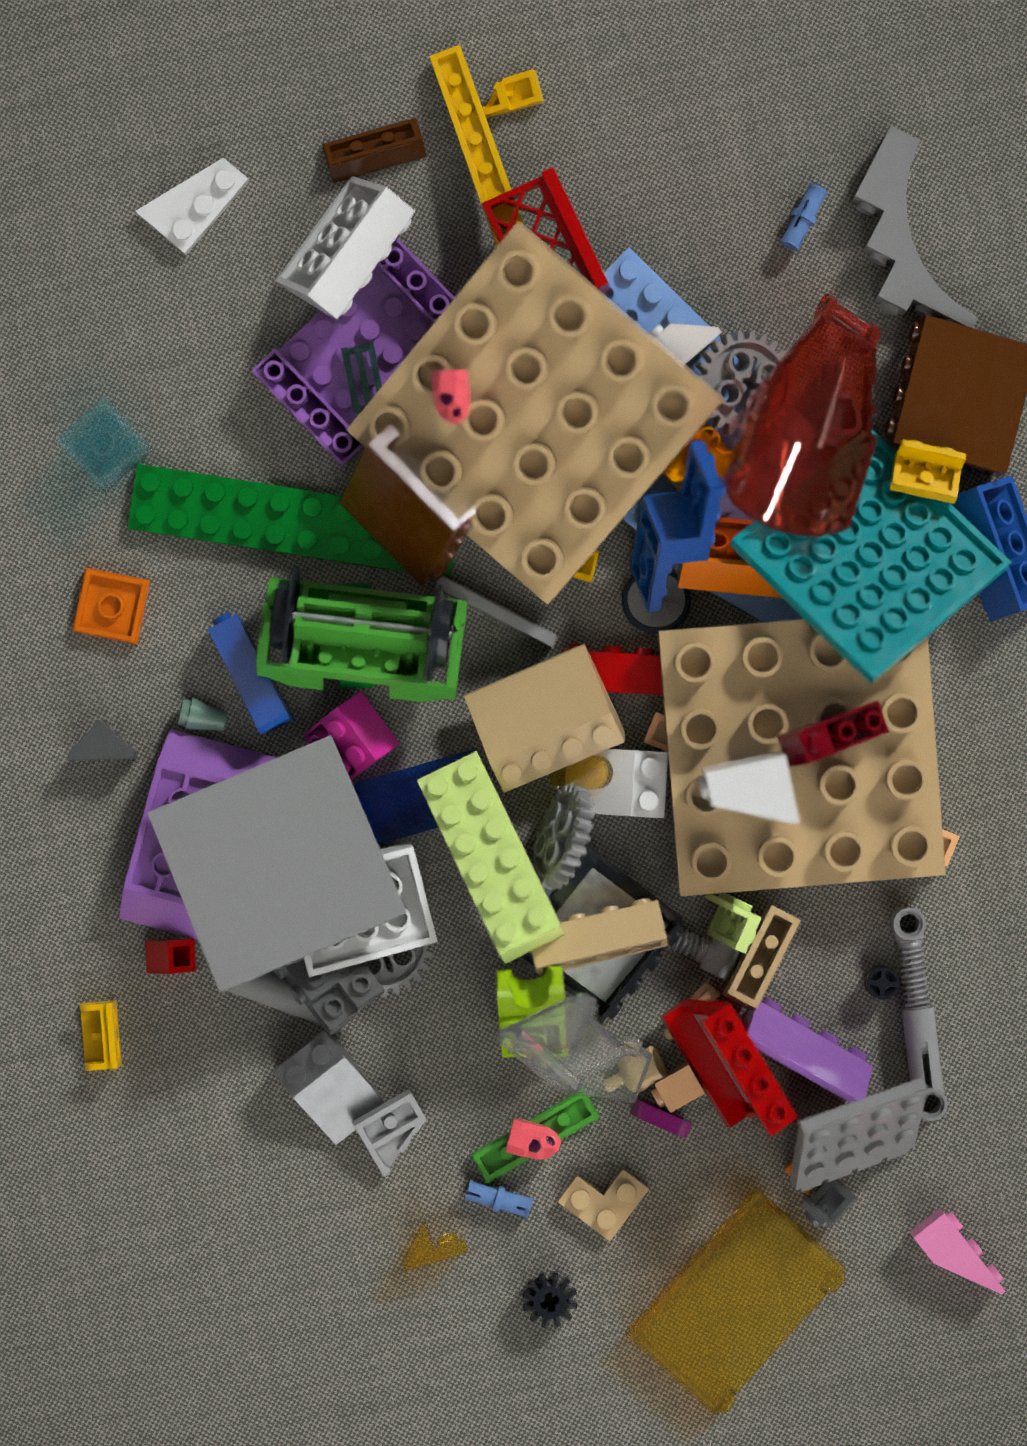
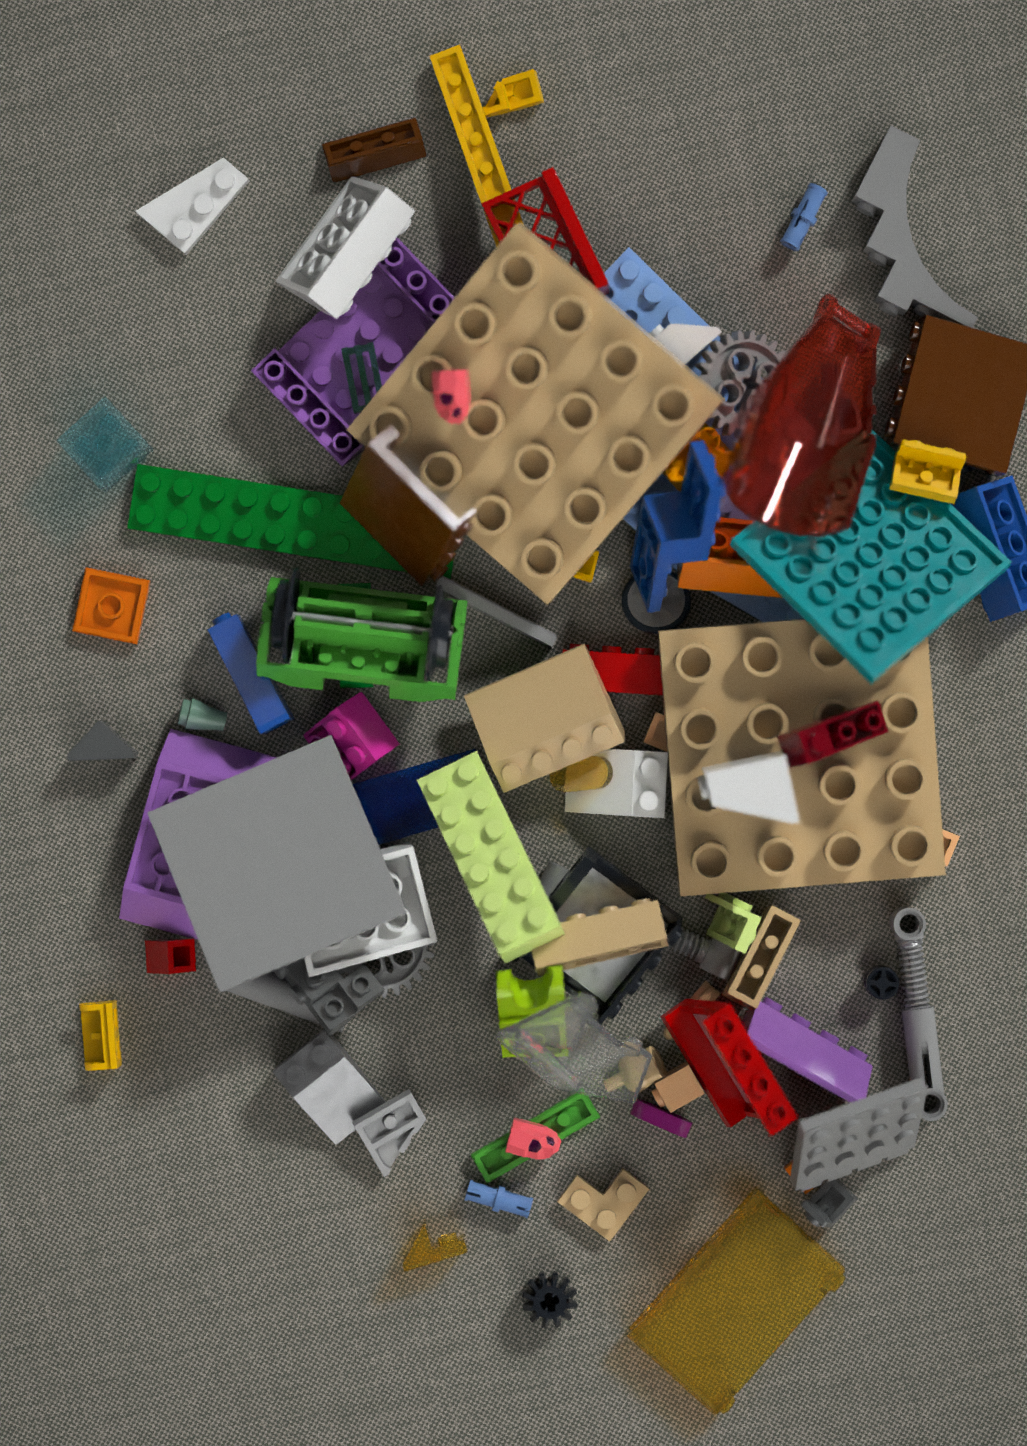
(563, 836): light grey gear -> none
(948, 1249): bright pink slope -> none

